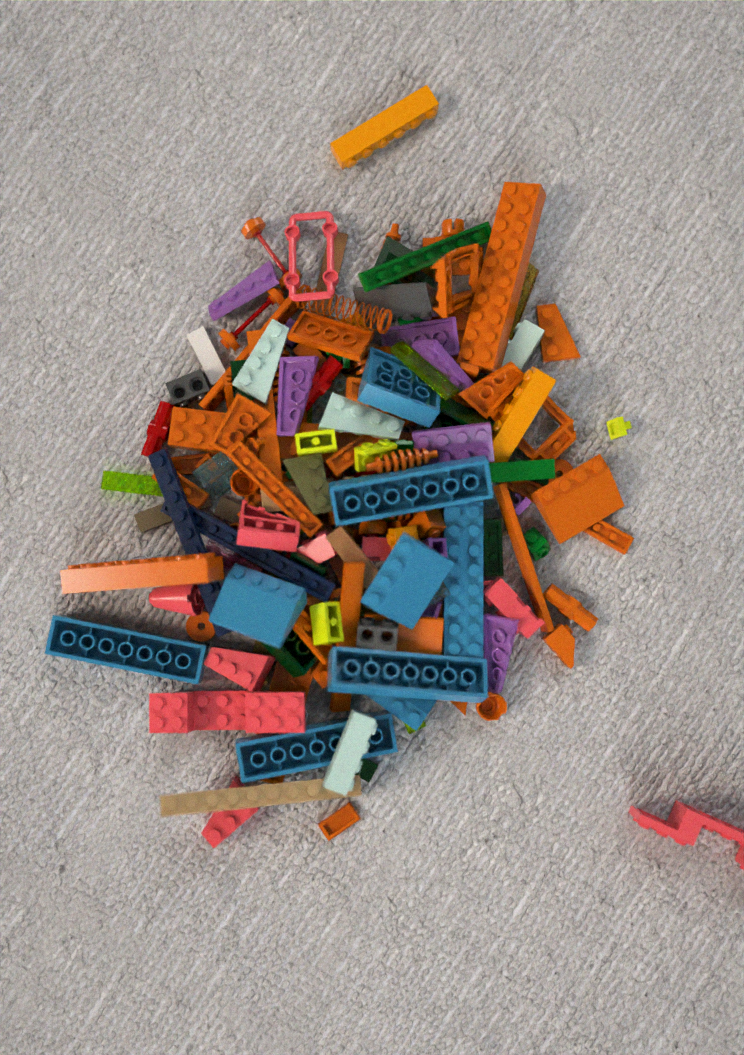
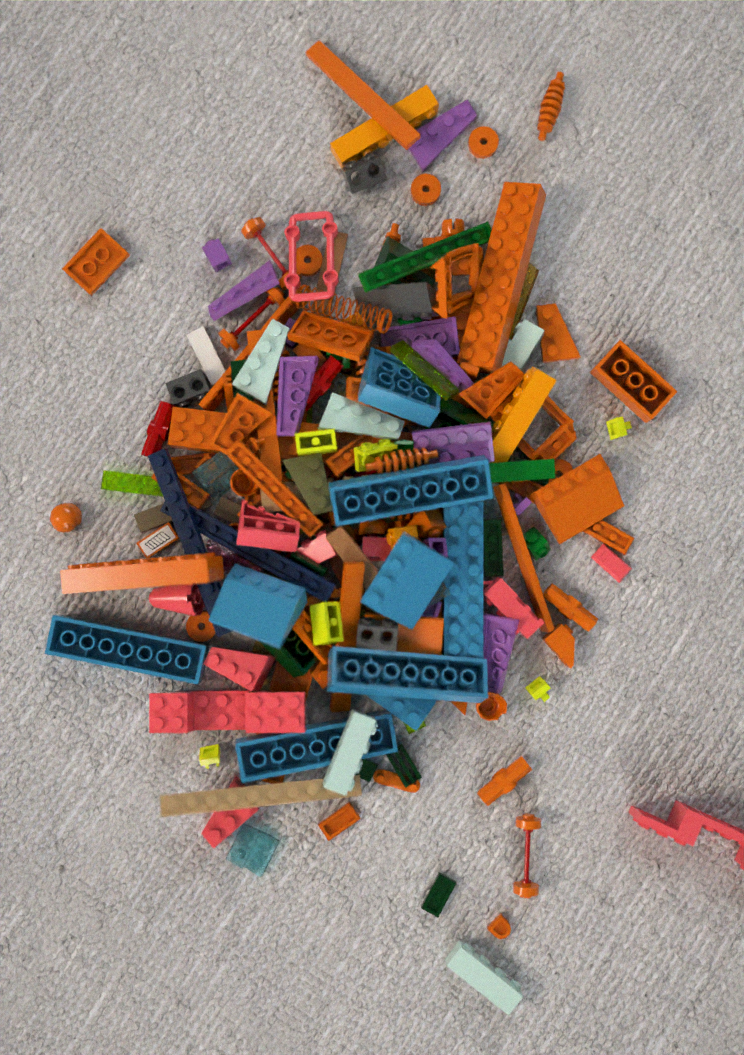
(65, 517): none -> orange hair
(96, 261): none -> orange plate
(158, 540): none -> tile
(209, 755): none -> neon yellow tile
(216, 254): none -> medium lavender brick
(252, 849): none -> clear light blue slope
(314, 254): none -> orange piece
(363, 95): none -> orange tile
(365, 178): none -> dark grey brick
(392, 779): none -> orange piece
(411, 779): none -> dark green tile
(425, 181): none -> orange piece
(438, 894): none -> dark green tile
(441, 133): none -> medium lavender wing
(483, 134): none -> orange piece
(484, 977): none -> light aqua brick
(500, 927): none -> orange tile
(504, 781): none -> orange piece
(525, 887): none -> orange axle
(538, 689): none -> neon yellow tile
(551, 106): none -> orange piece
(611, 563): none -> coral tile
(633, 381): none -> orange brick

